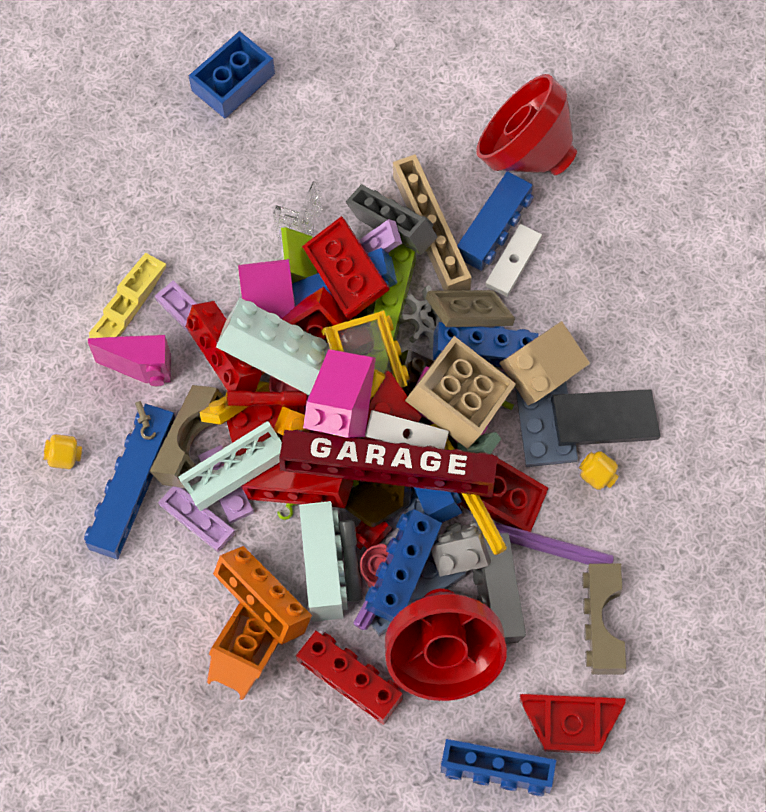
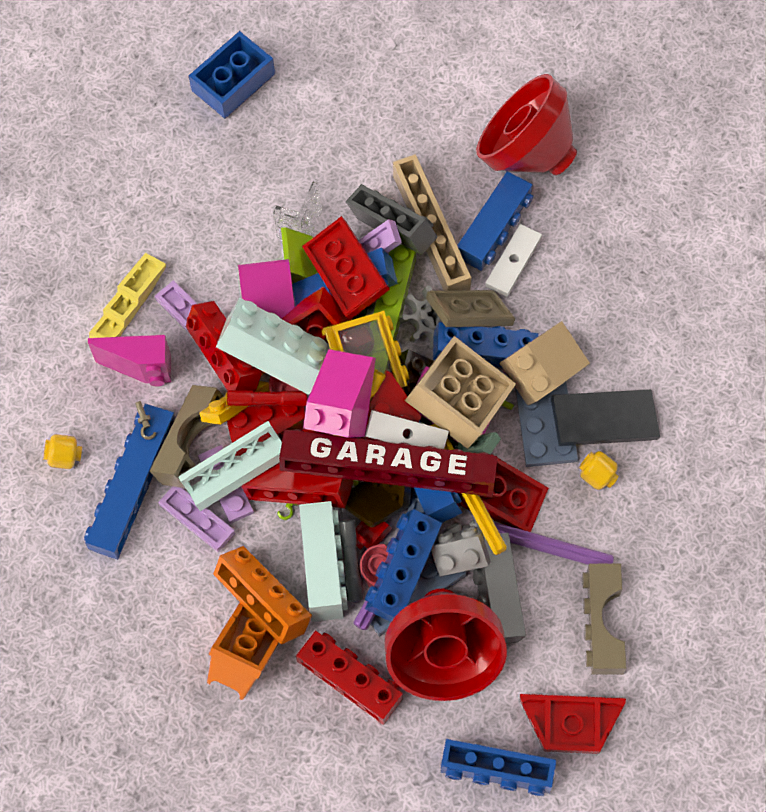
(289, 420): light orange brick -> none

